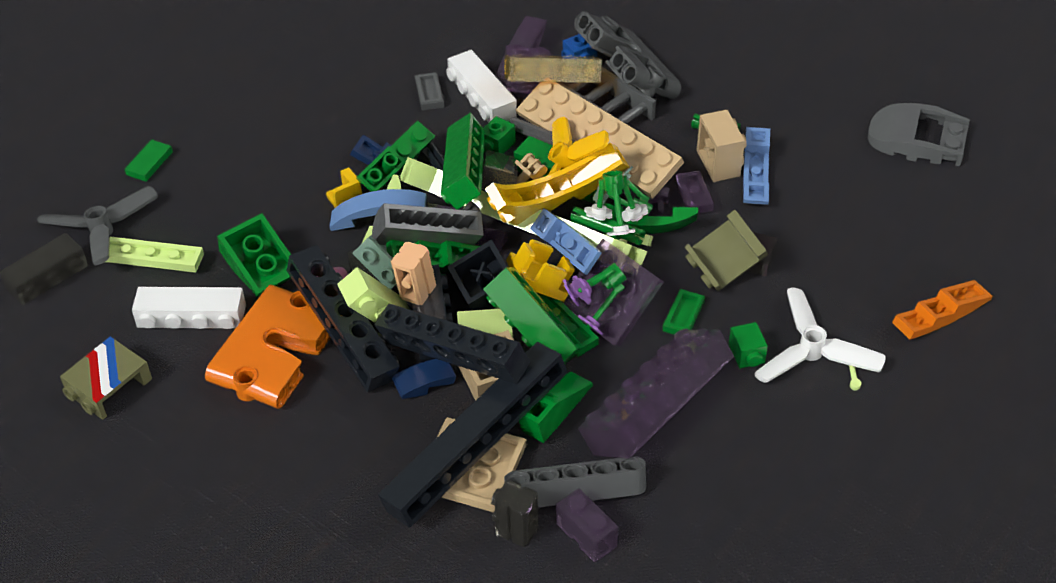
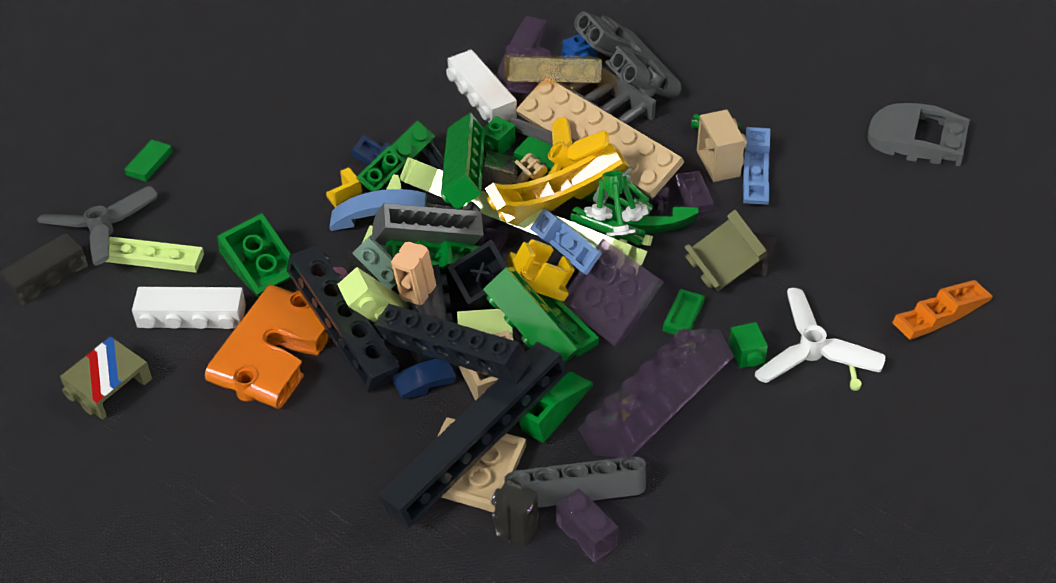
(429, 91): dark grey tile -> none
(610, 278): plant -> none

